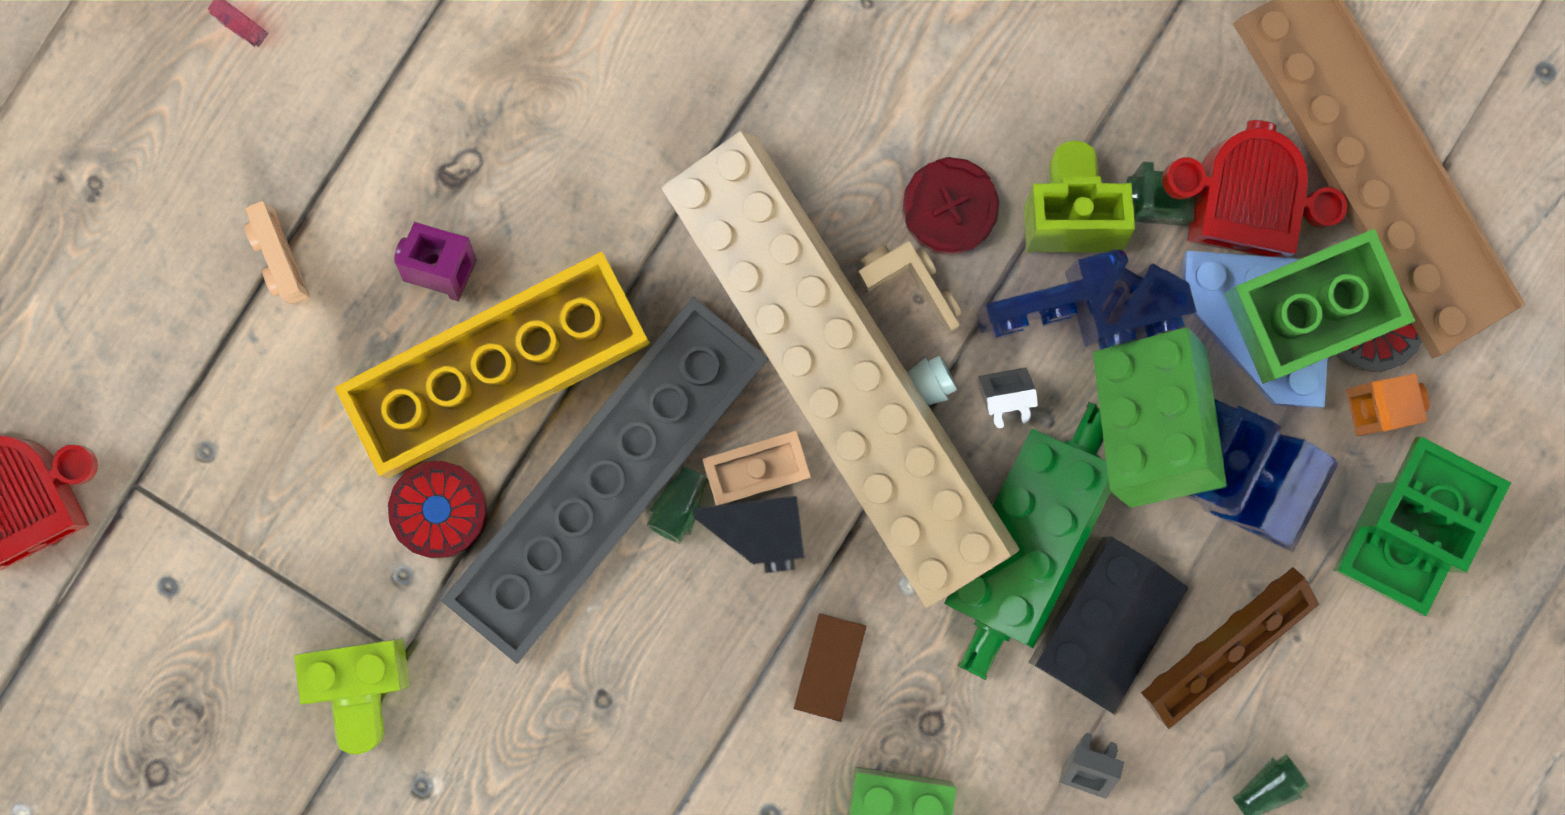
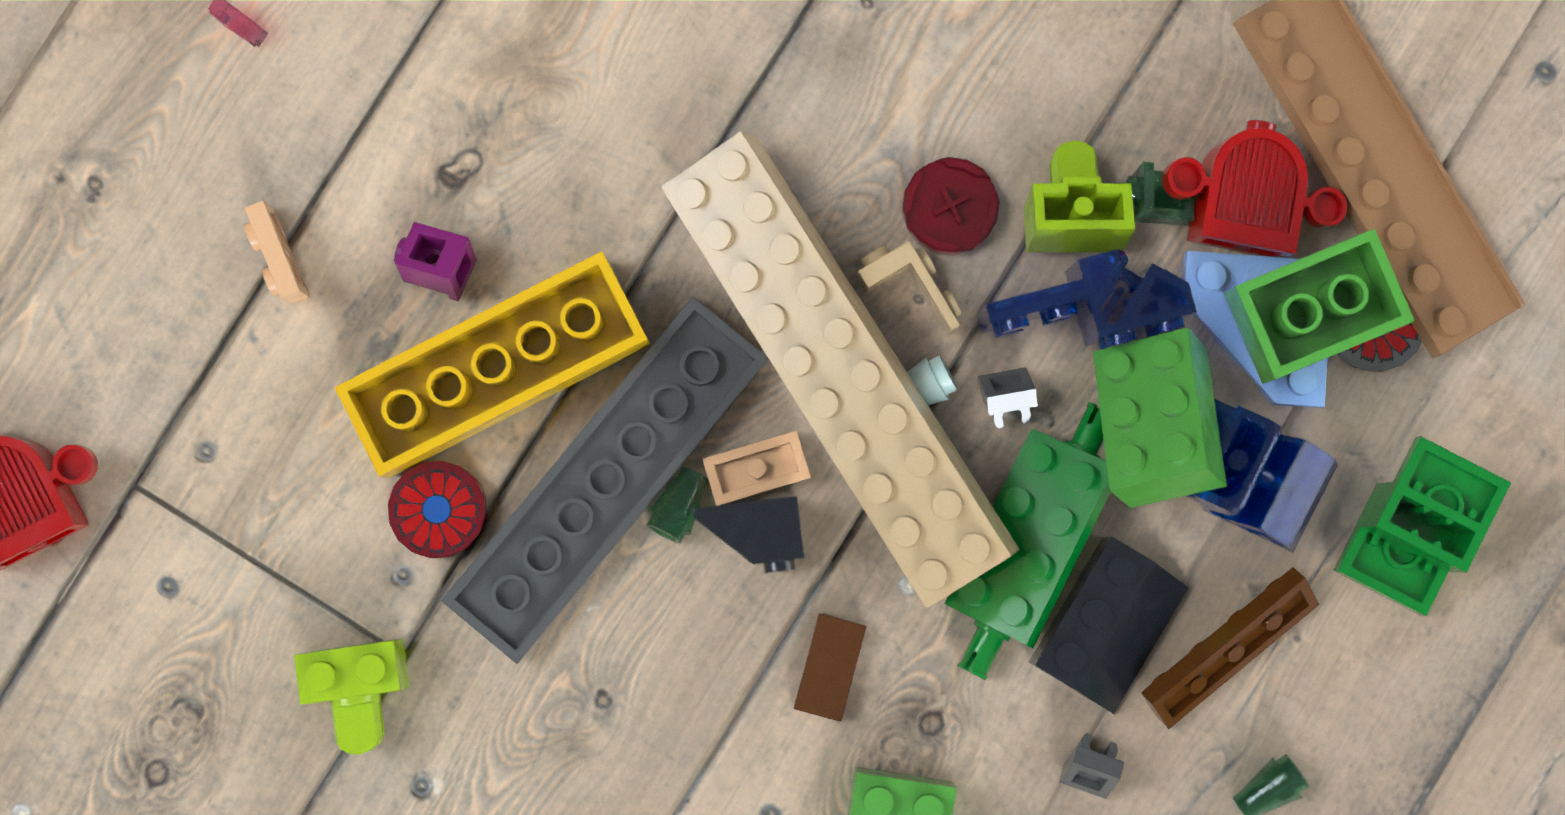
(1388, 404): orange slope -> none

